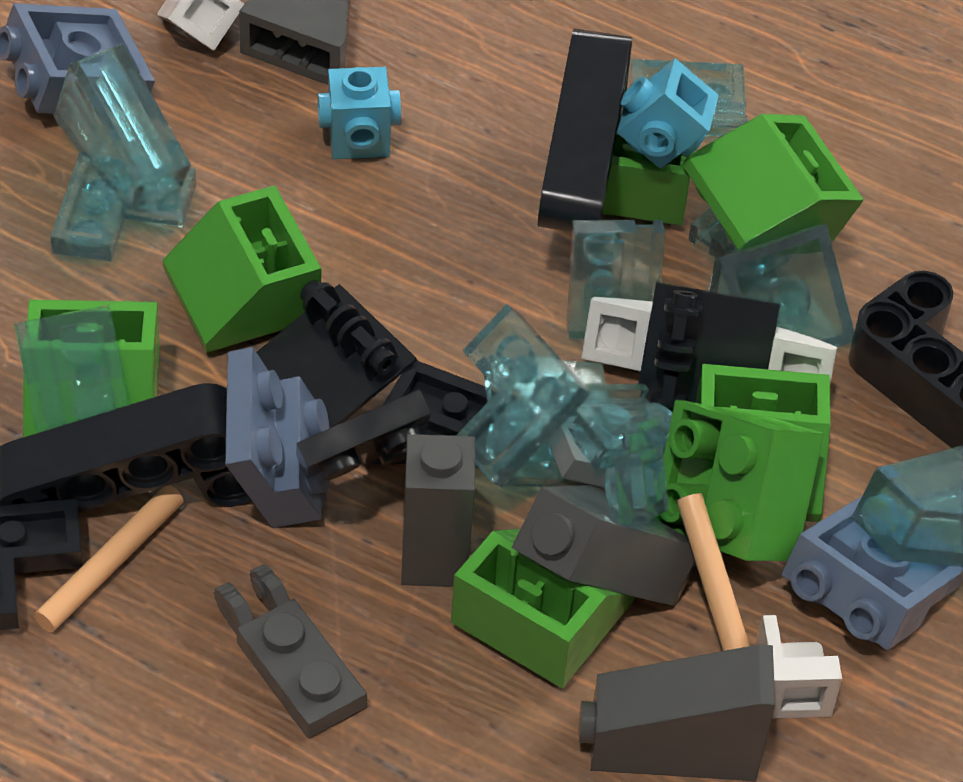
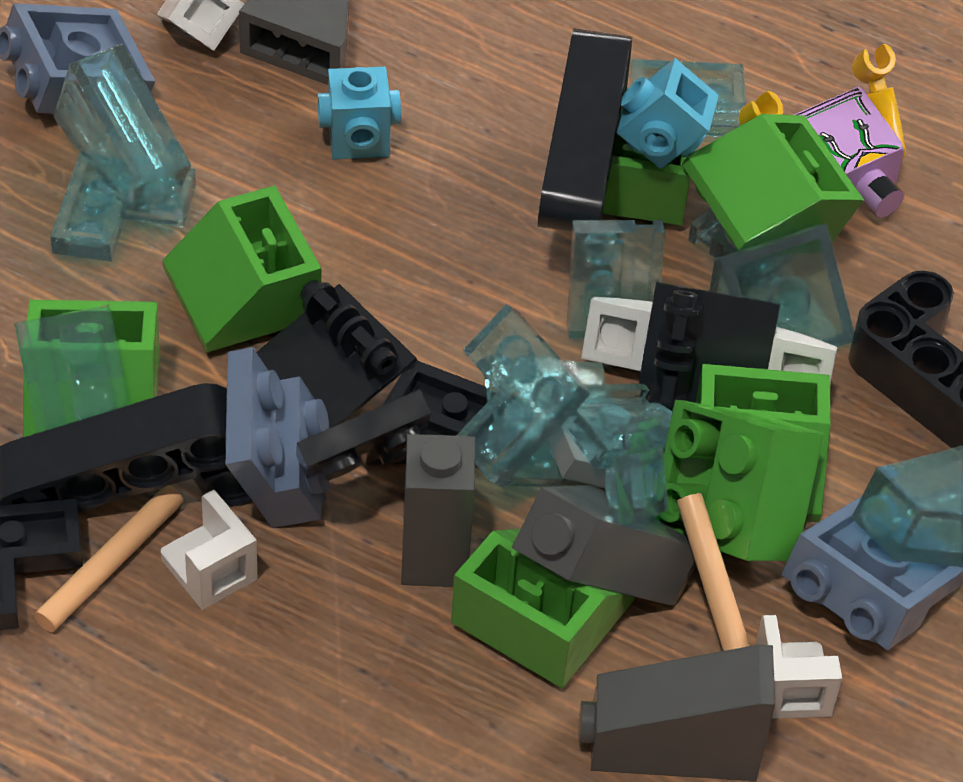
(215, 556): none -> white panel
(291, 654): dark grey hinge -> none
(858, 130): none -> torso

